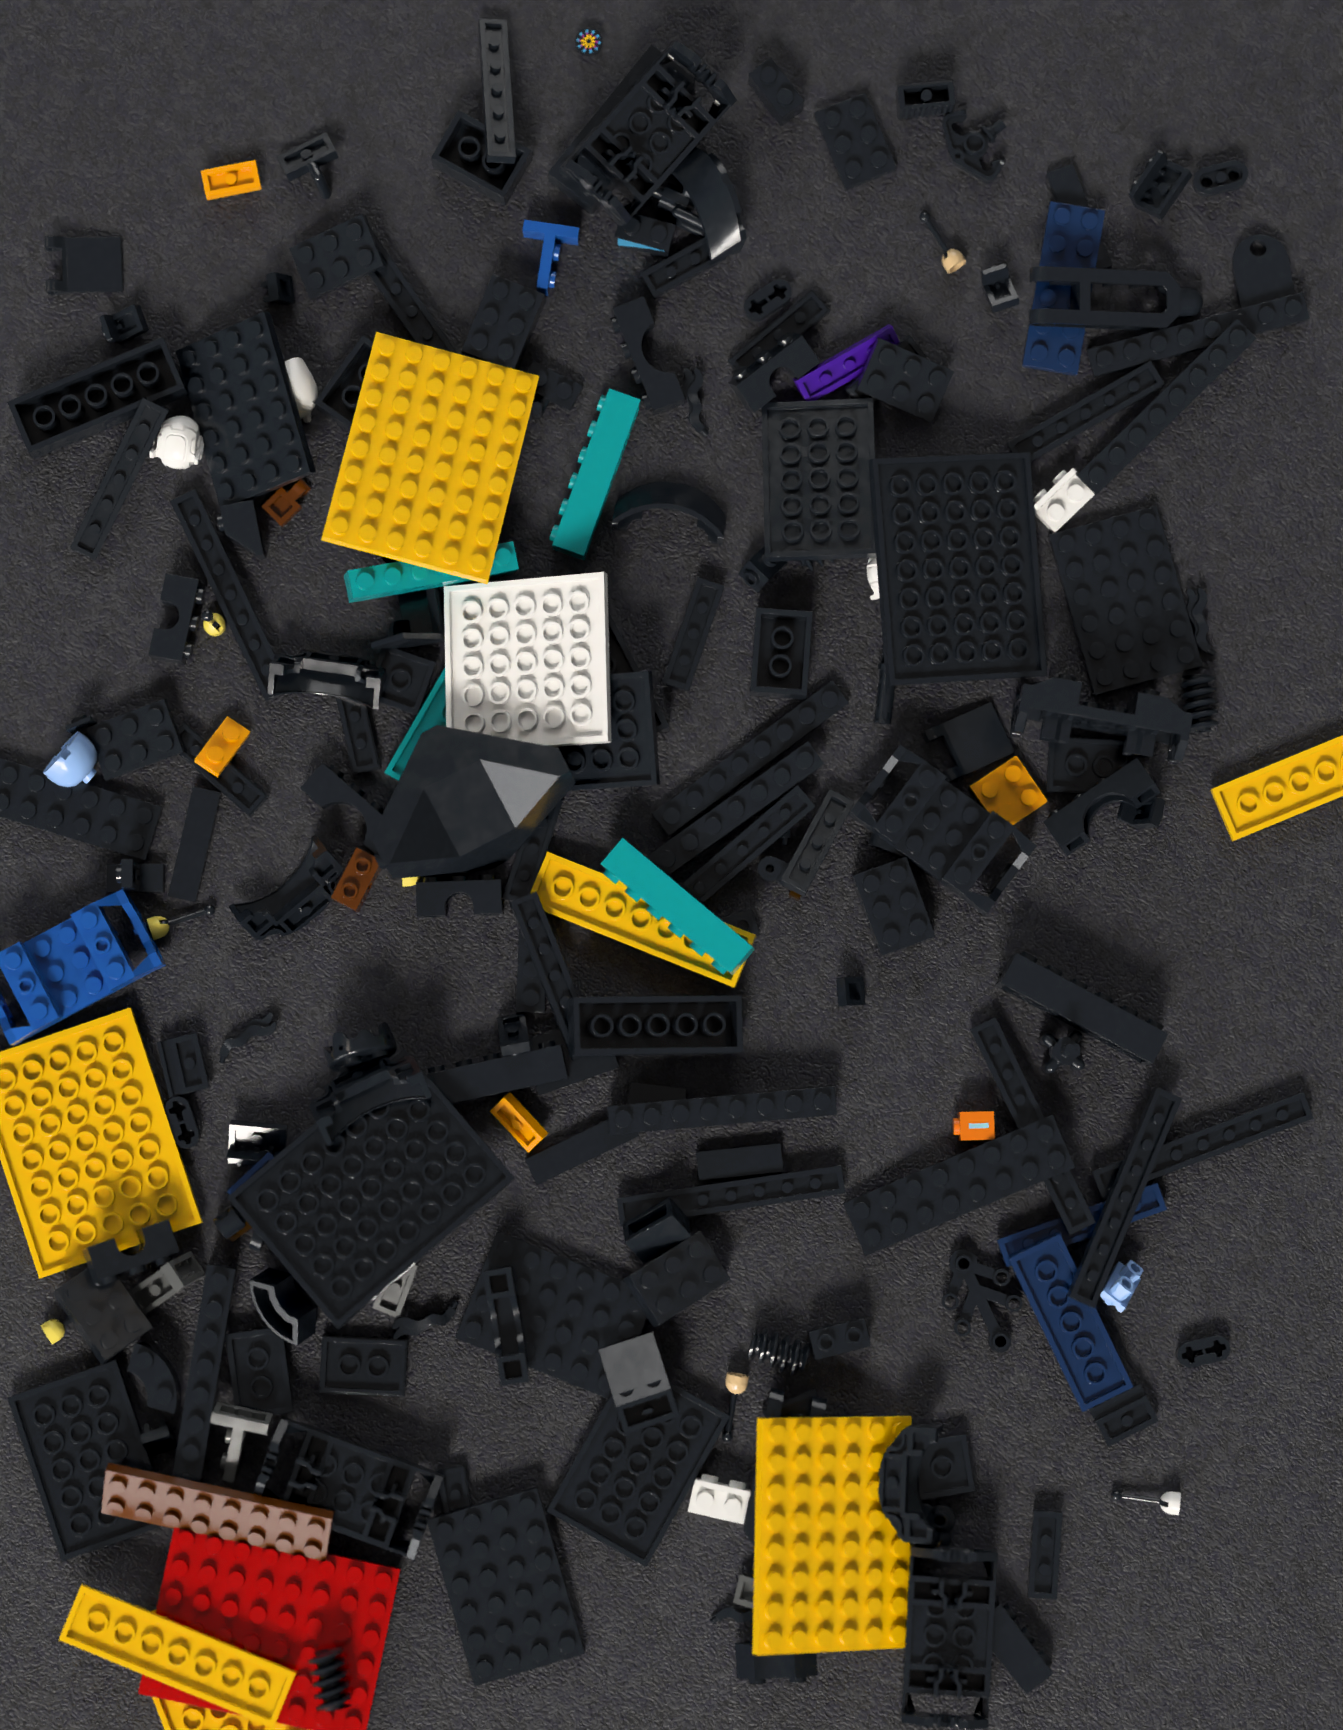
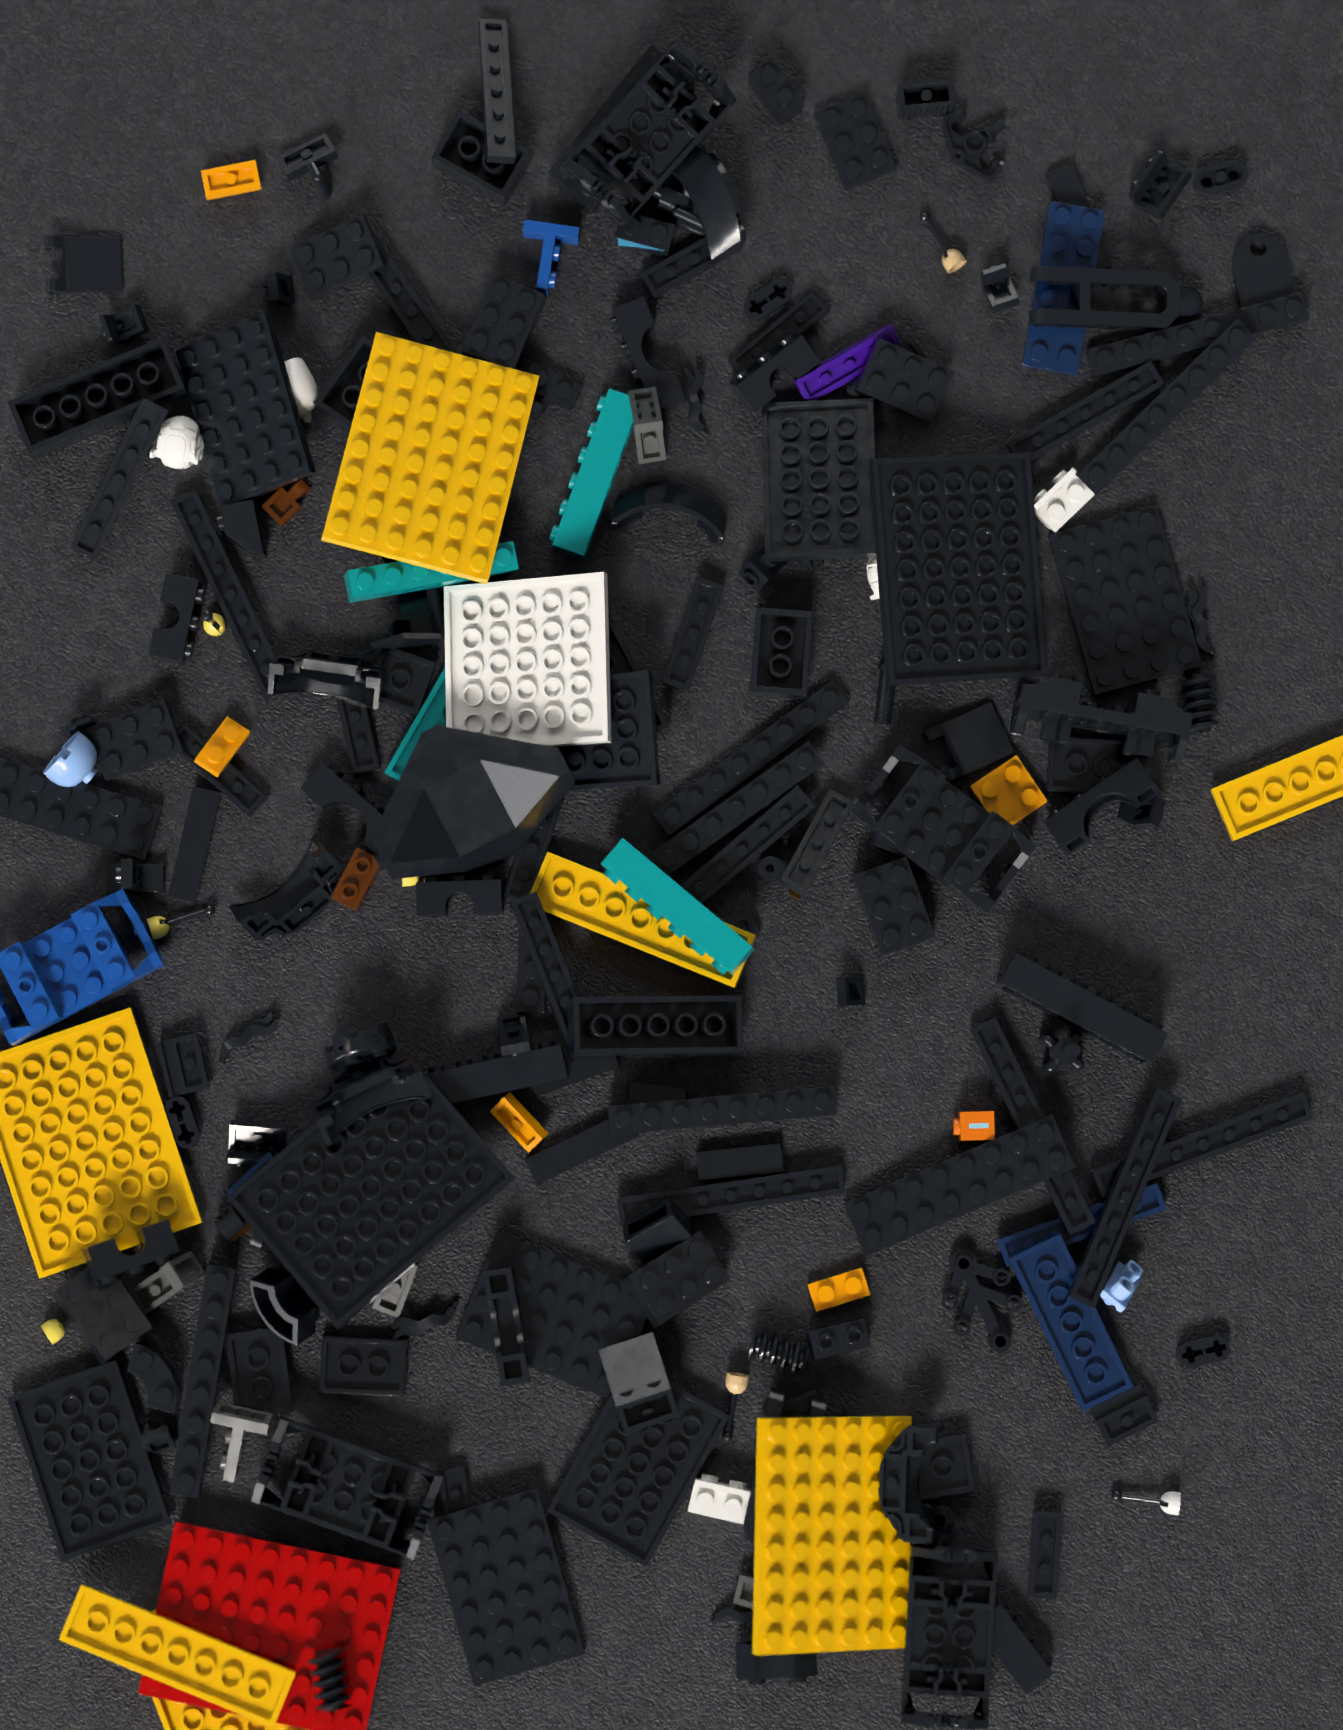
(217, 1511): plate -> none
(588, 42): tile -> none
(647, 425): none -> dark grey bracket
(838, 1289): none -> light orange plate

